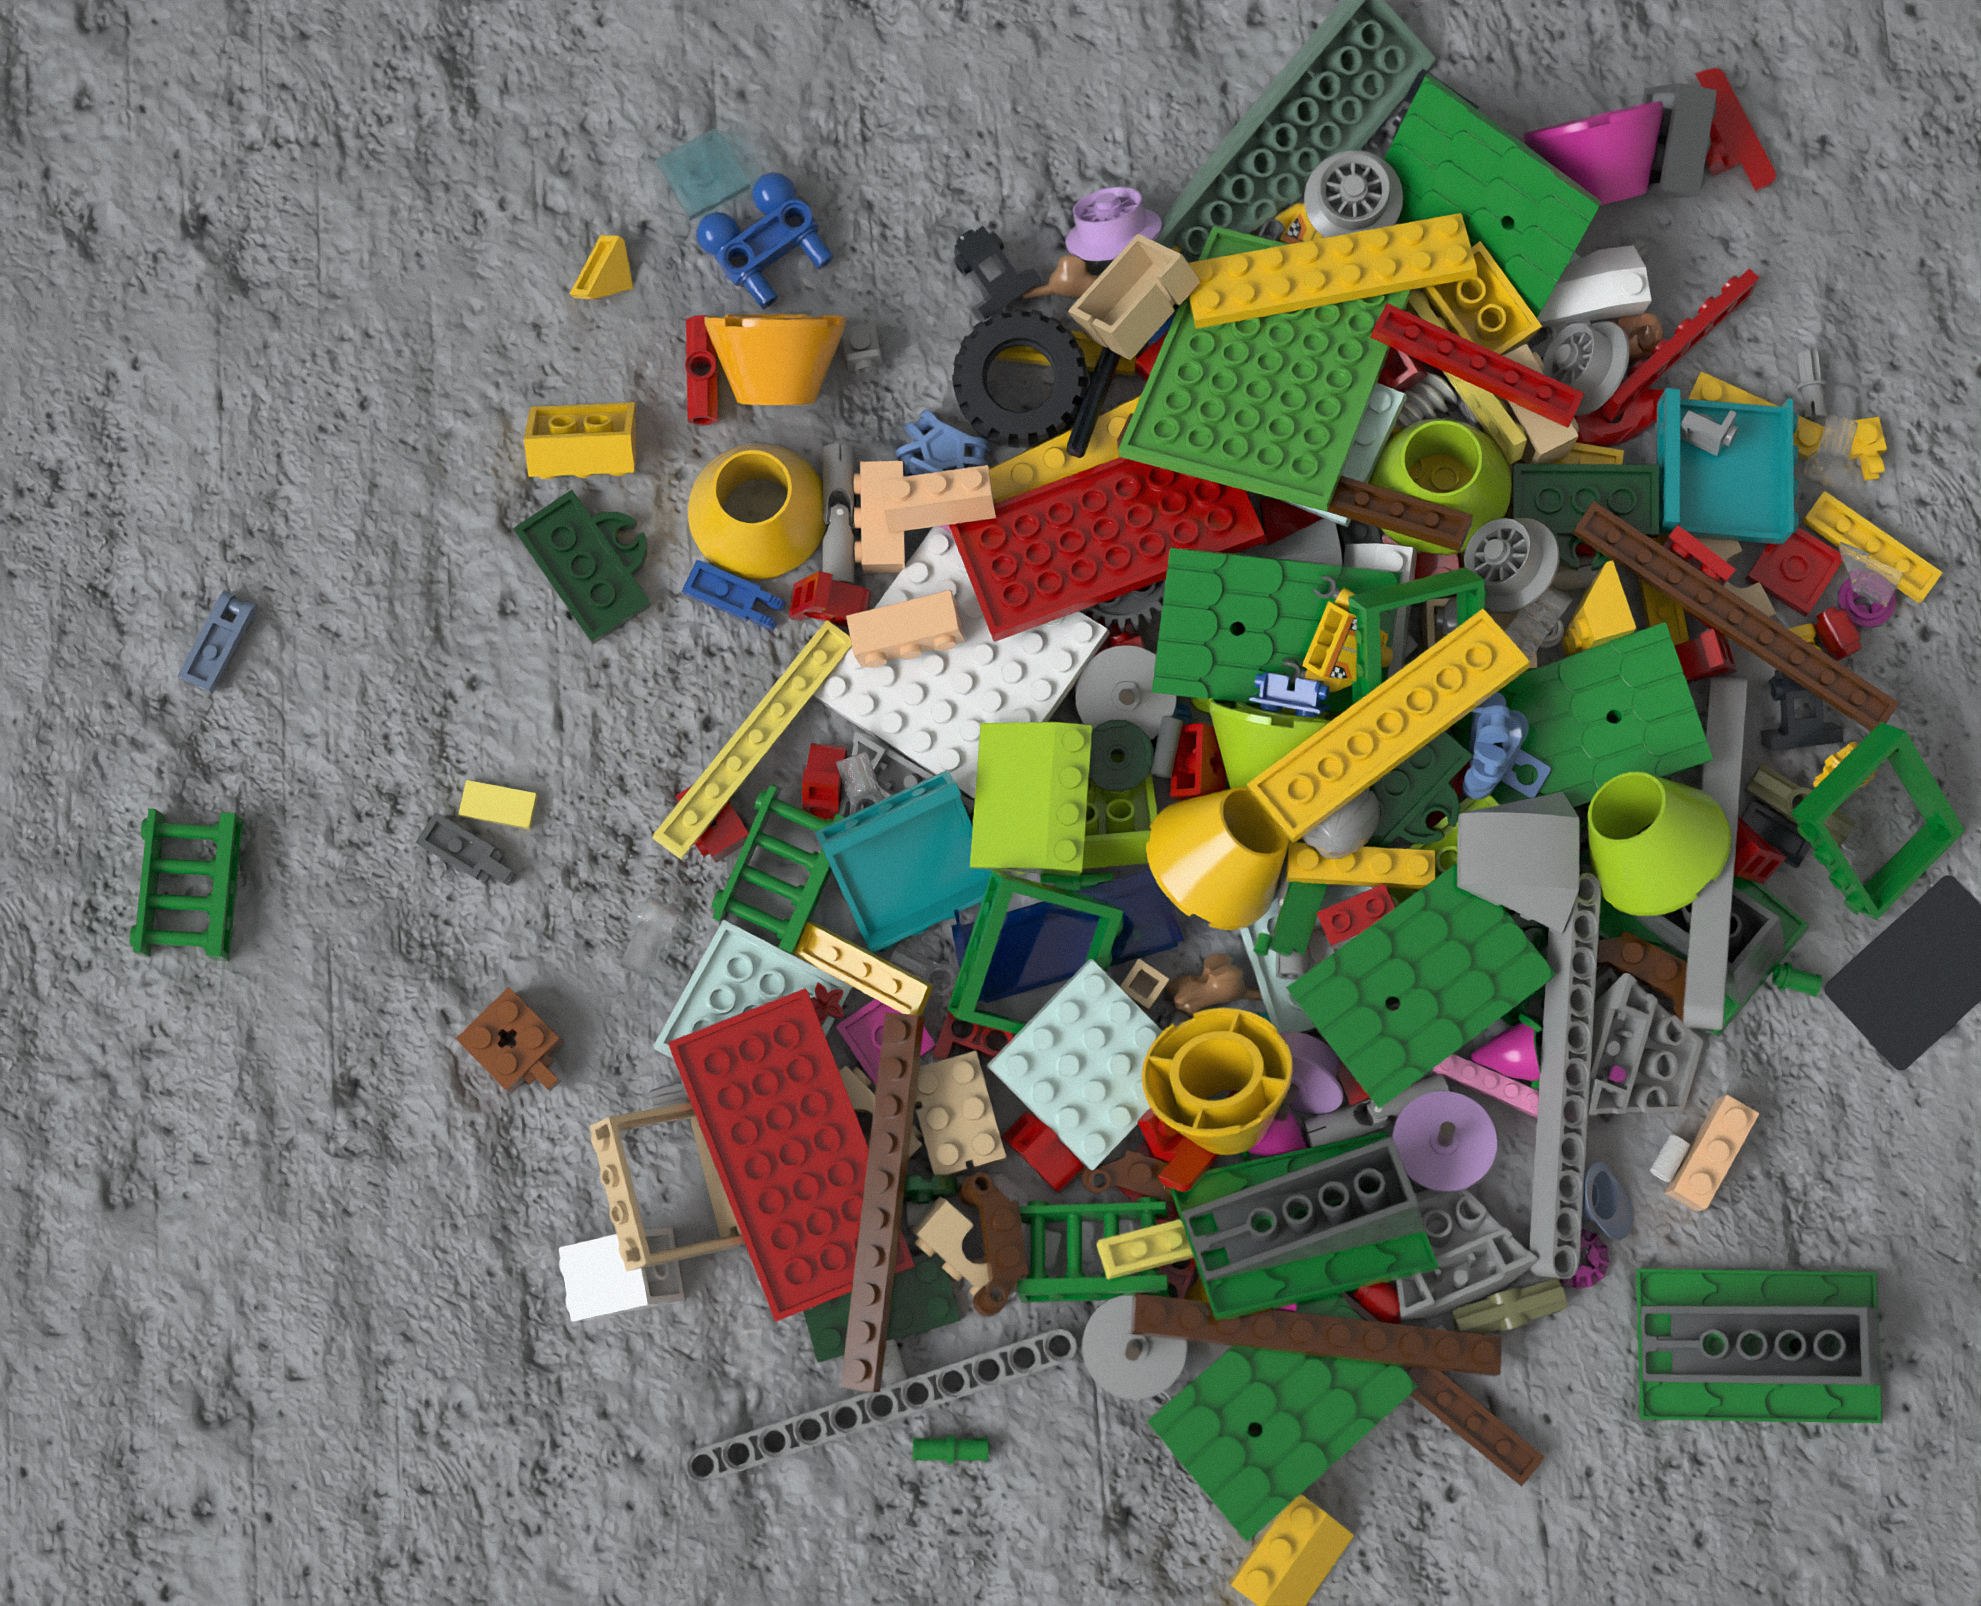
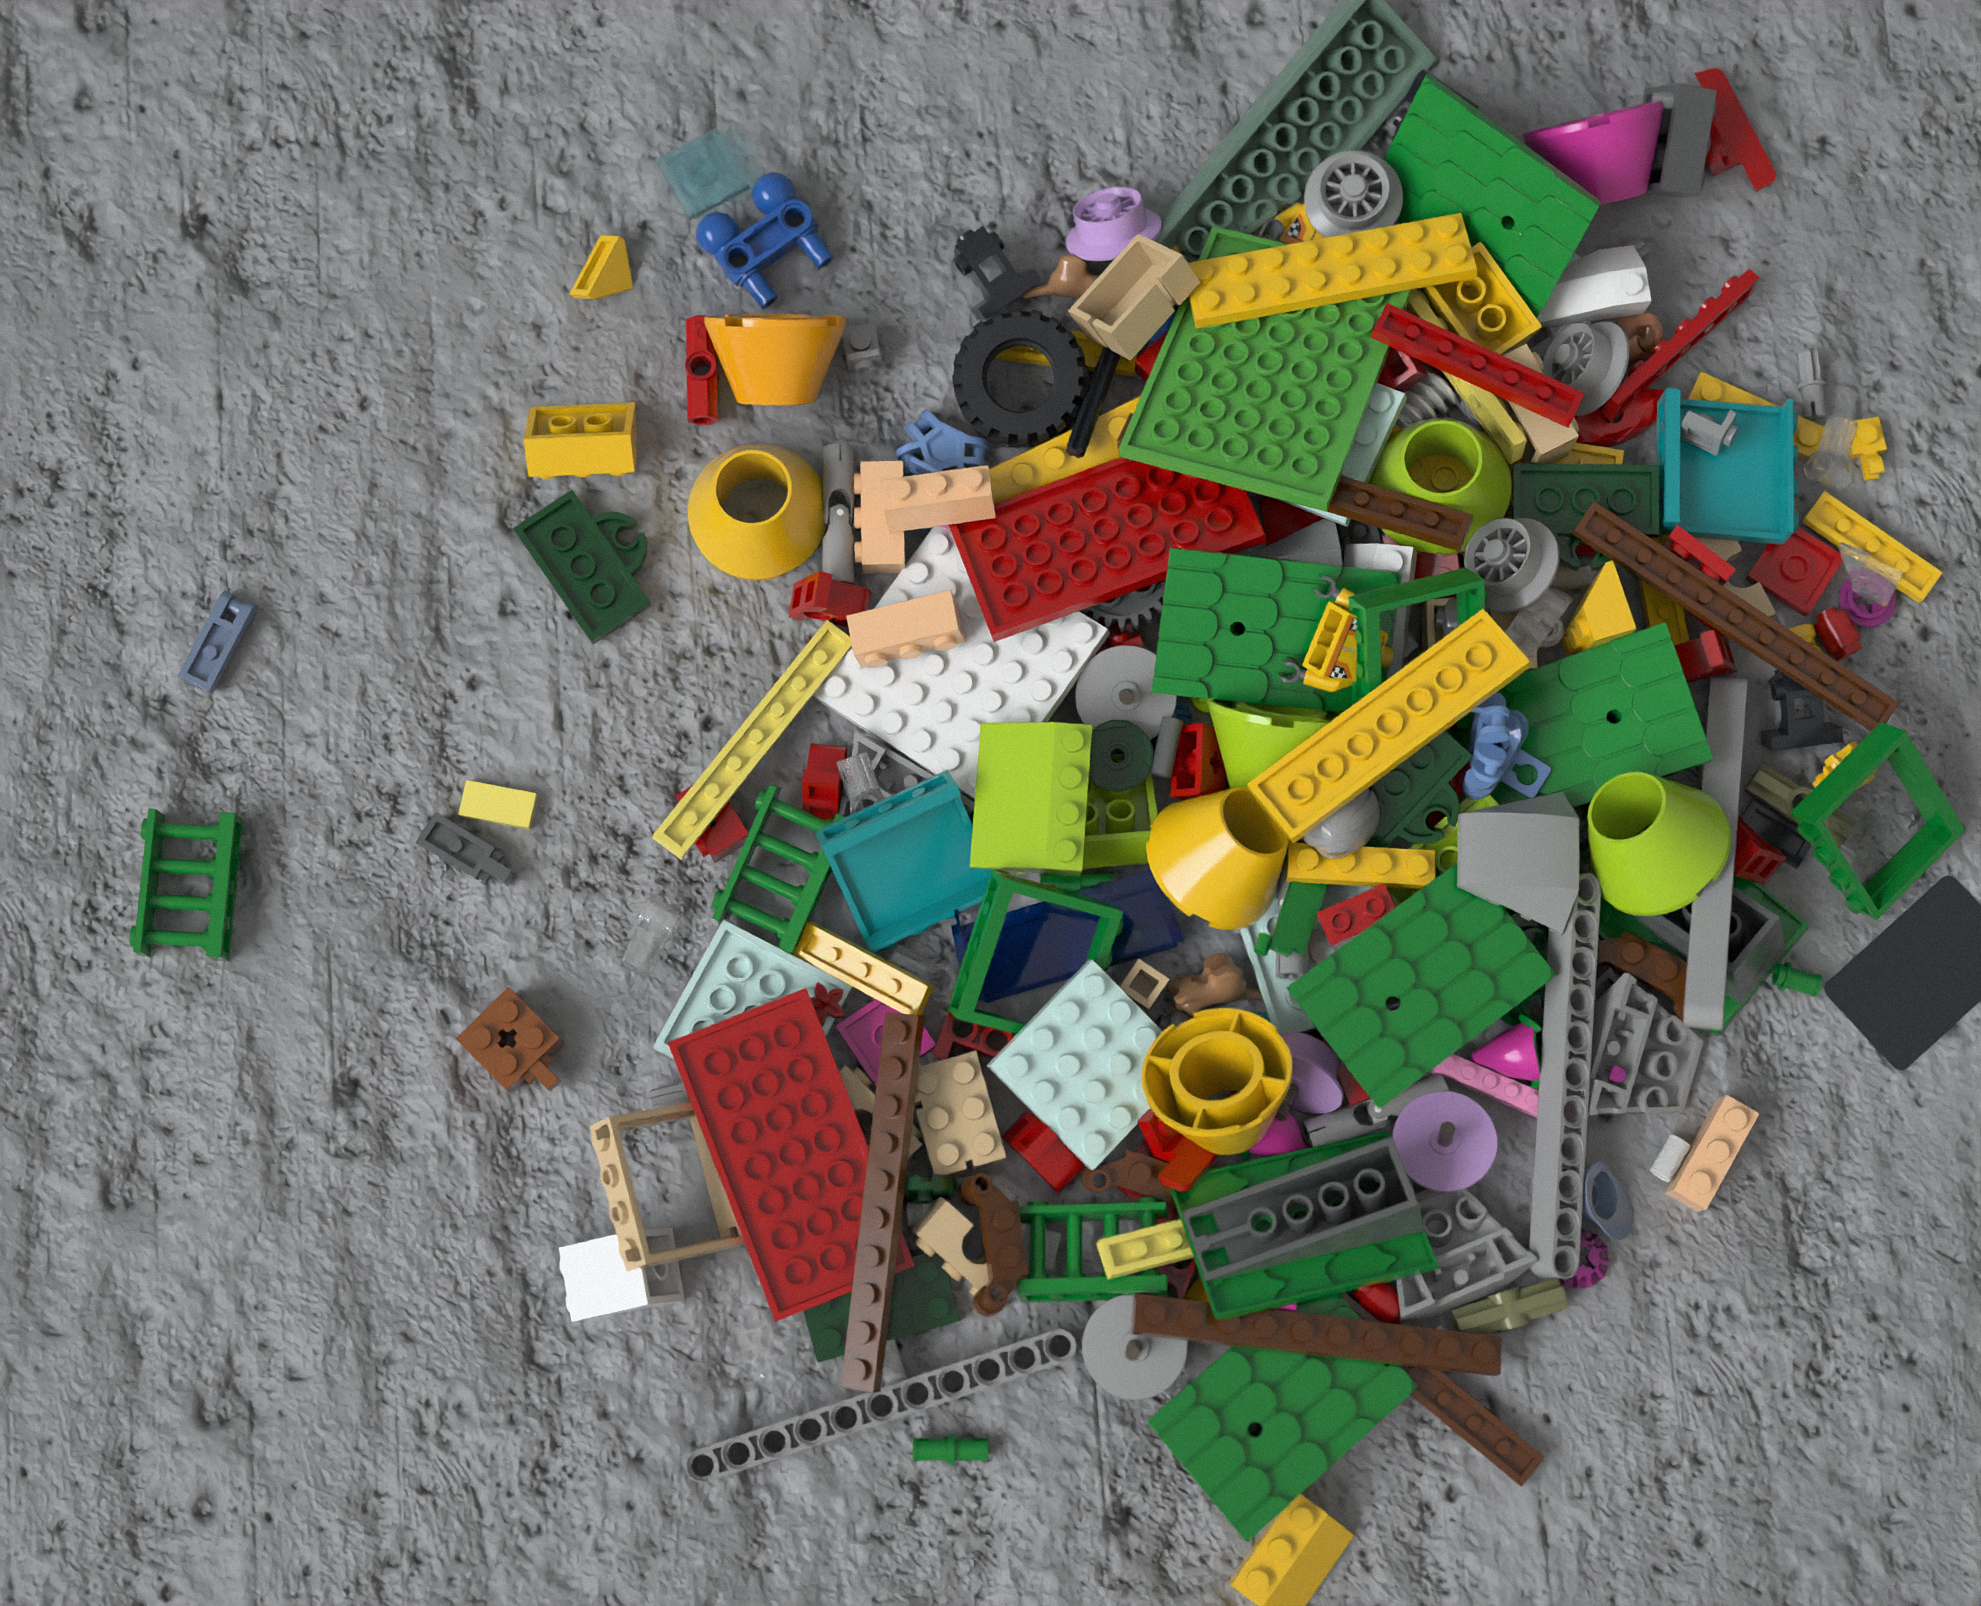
(730, 594): blue hinge -> none
(1304, 698): hinge -> none
(1725, 1351): piece -> none

